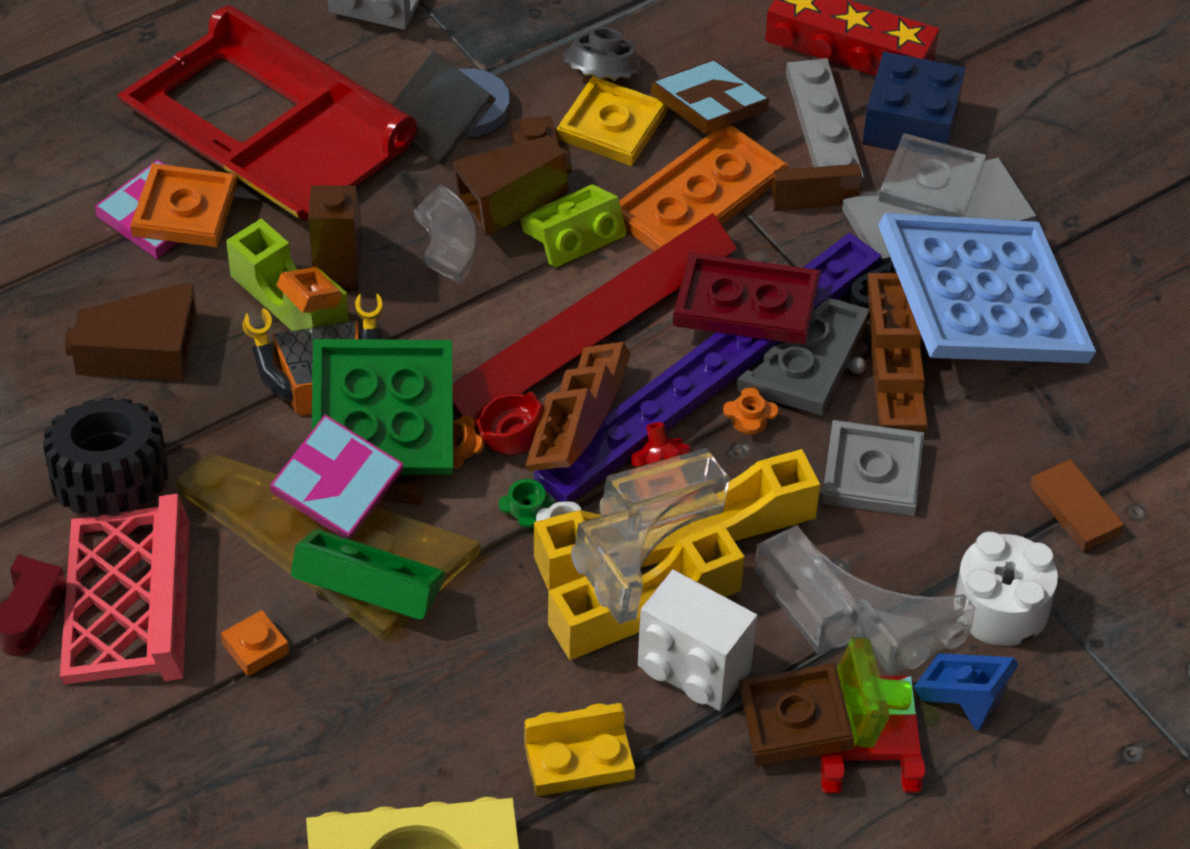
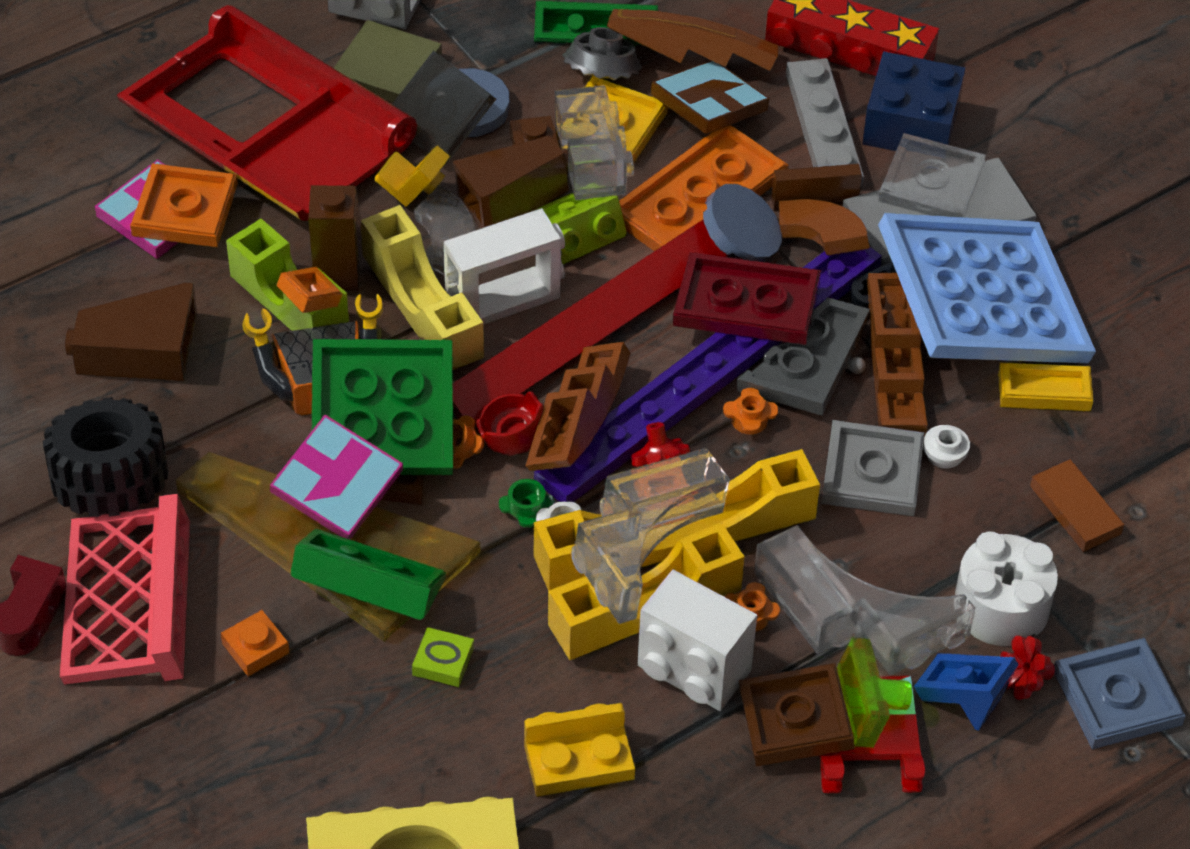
(385, 58): none -> olive tile
(400, 262): none -> light yellow arch
(407, 181): none -> yellow bracket
(443, 657): none -> lime tile
(500, 245): none -> white window
(565, 20): none -> green slope
(594, 141): none -> clear arch
(676, 33): none -> dark orange slope
(742, 223): none -> sand blue tile
(755, 595): none -> orange plate
(825, 223): none -> dark orange tile
(946, 446): none -> white plate
(1031, 668): none -> red plant
(1045, 386): none -> yellow tile
(1118, 693): none -> sand blue tile

